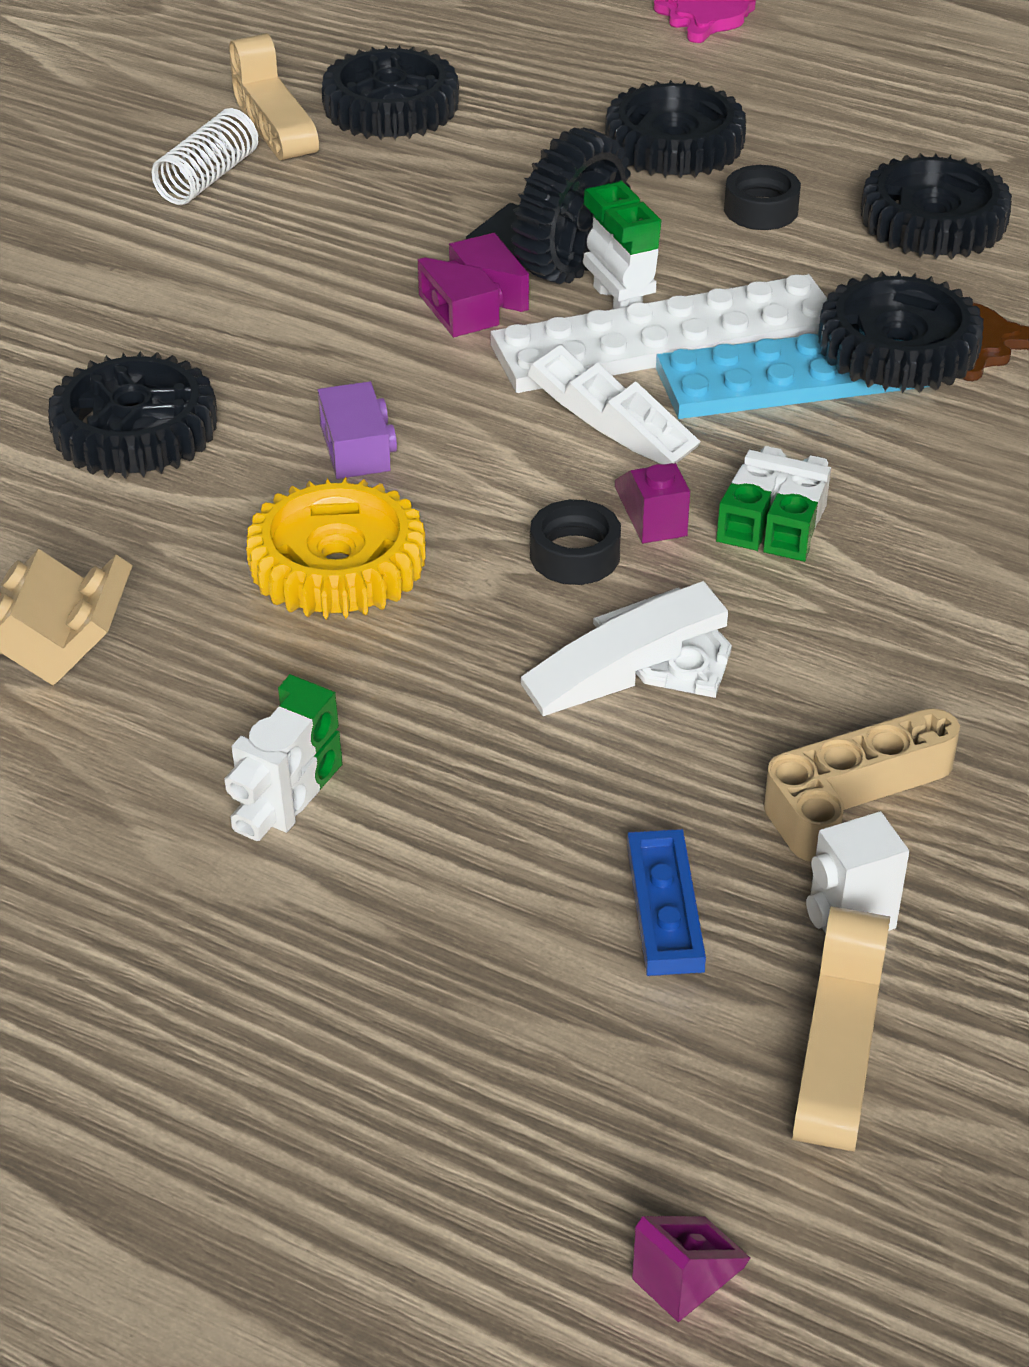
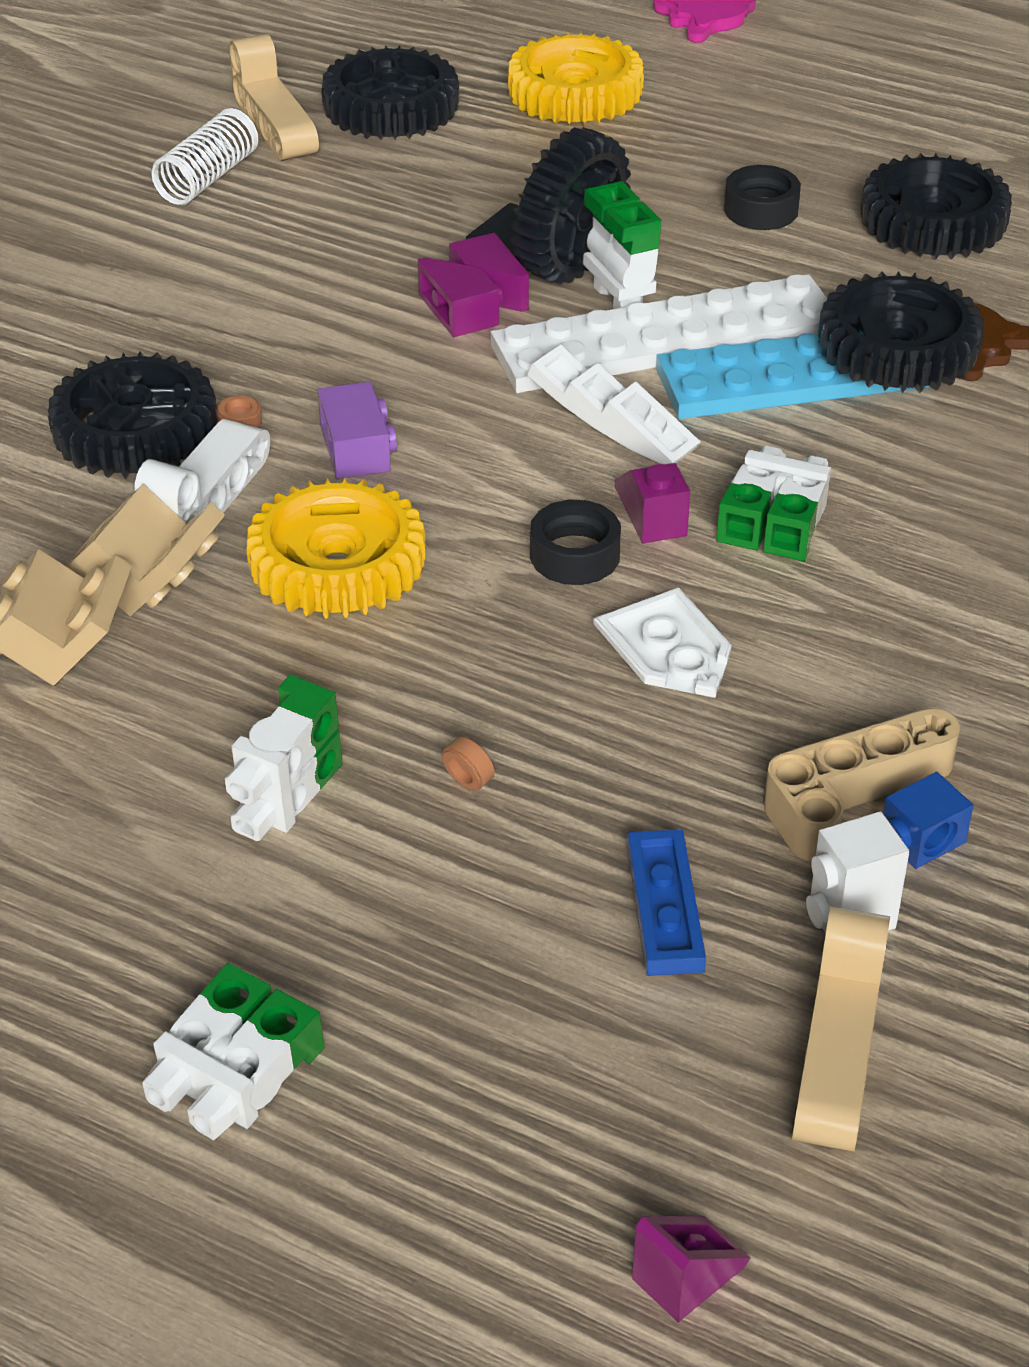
(153, 542): none -> tan bracket
(212, 472): none -> white beam
(232, 1051): none -> white hips
(241, 410): none -> nougat tile
(468, 763): none -> nougat tile
(575, 78): none -> yellow gear
(613, 652): white slope -> none
(677, 128): black gear -> none
(929, 818): none -> blue brick

